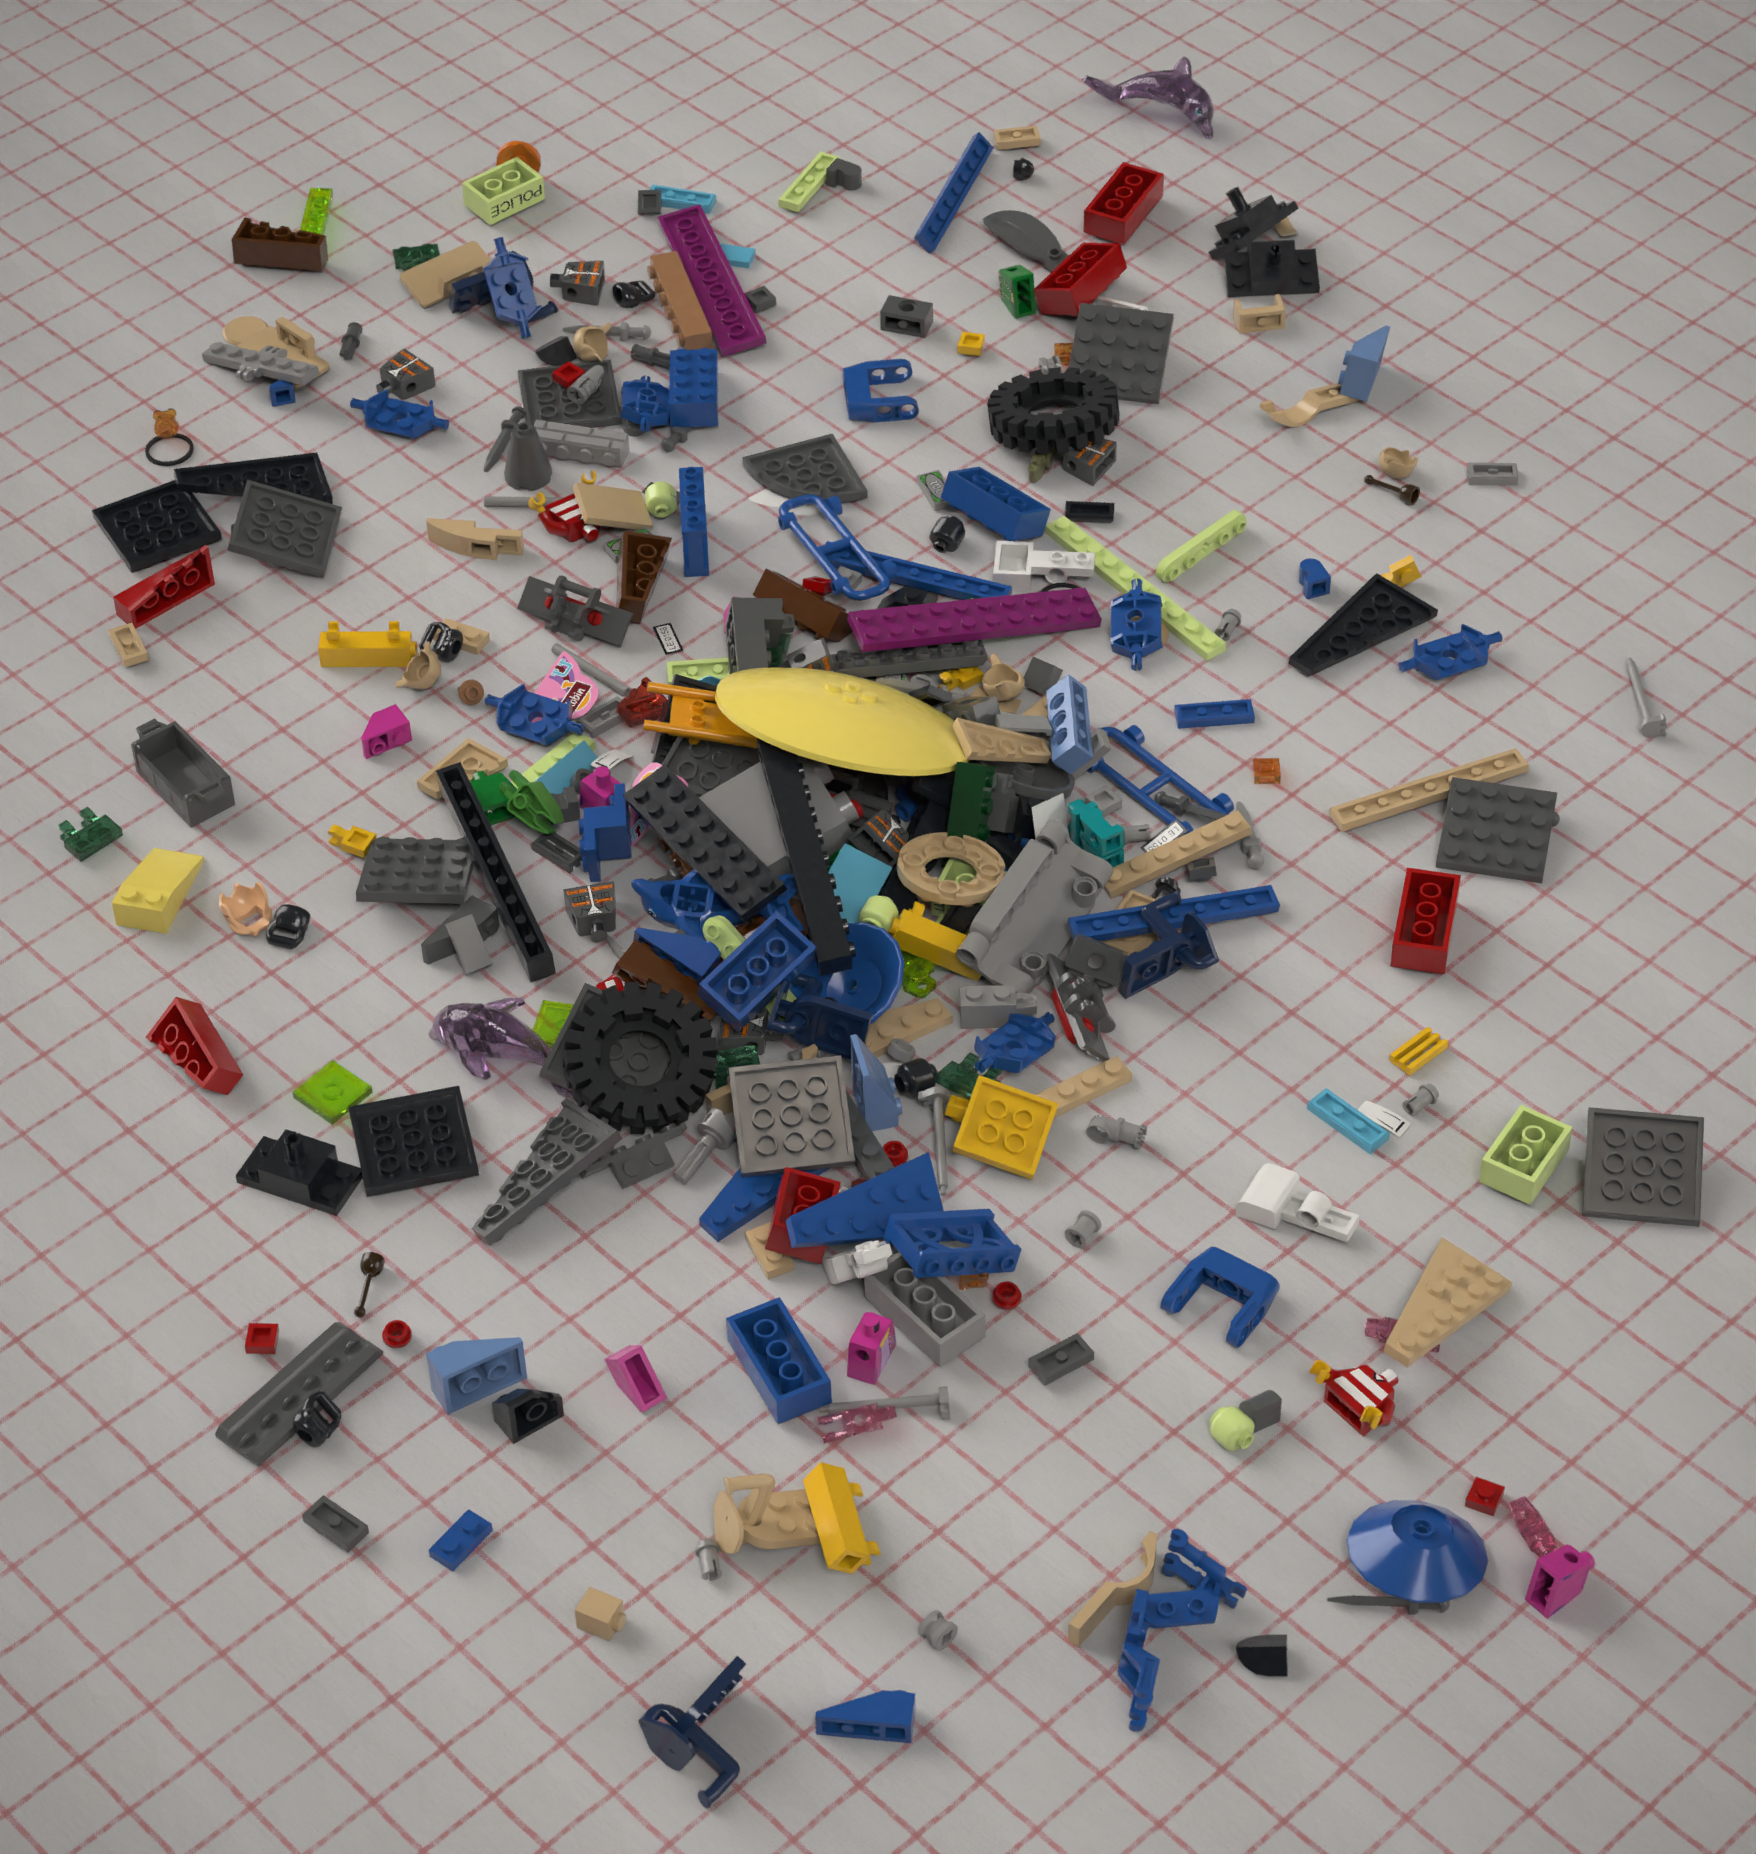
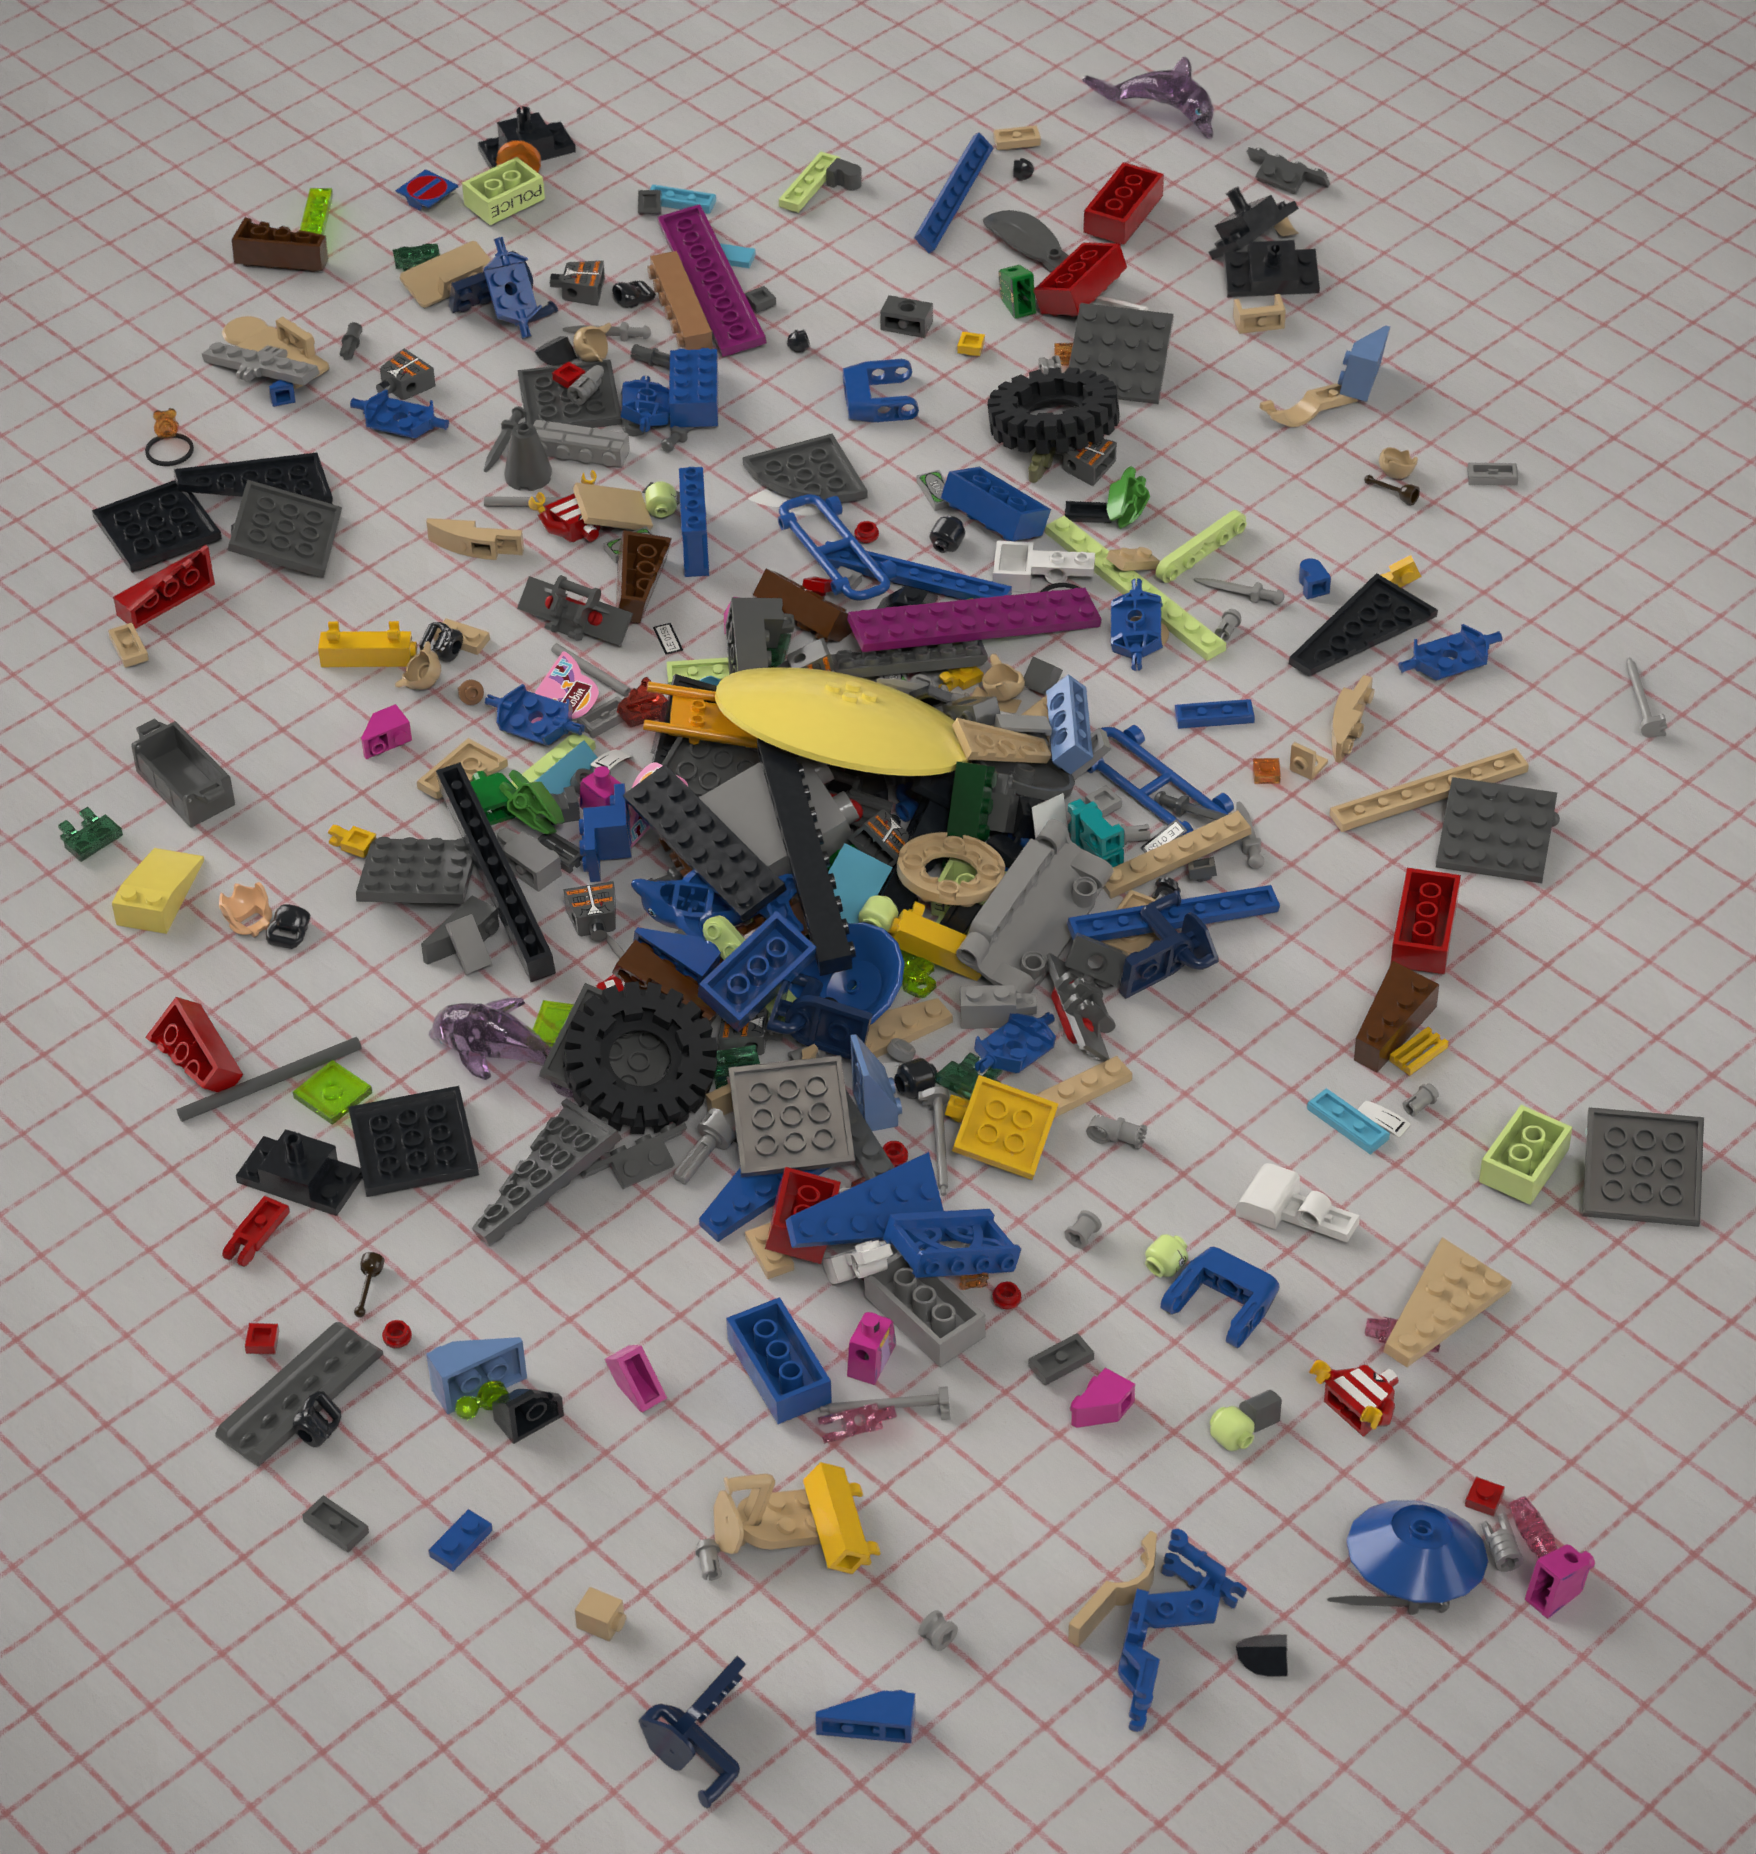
(255, 1230): none -> red hinge
(268, 1079): none -> dark grey piece
(426, 189): none -> piece
(468, 1406): none -> clear neon green plate
(530, 859): none -> light grey hinge
(549, 139): none -> black brick
(798, 341): none -> black plate
(866, 532): none -> red plate
(1103, 1401): none -> dark pink slope
(1127, 498): none -> bright green hinge
(1133, 559): none -> tan plate
(1166, 1255): none -> yellowish green head
(1256, 592): none -> light grey sword
(1283, 173): none -> dark grey bracket
(1303, 761): none -> tan bracket
(1348, 717): none -> tan slope
(1395, 1014): none -> reddish brown wedge
(1503, 1545): none -> light grey hinge

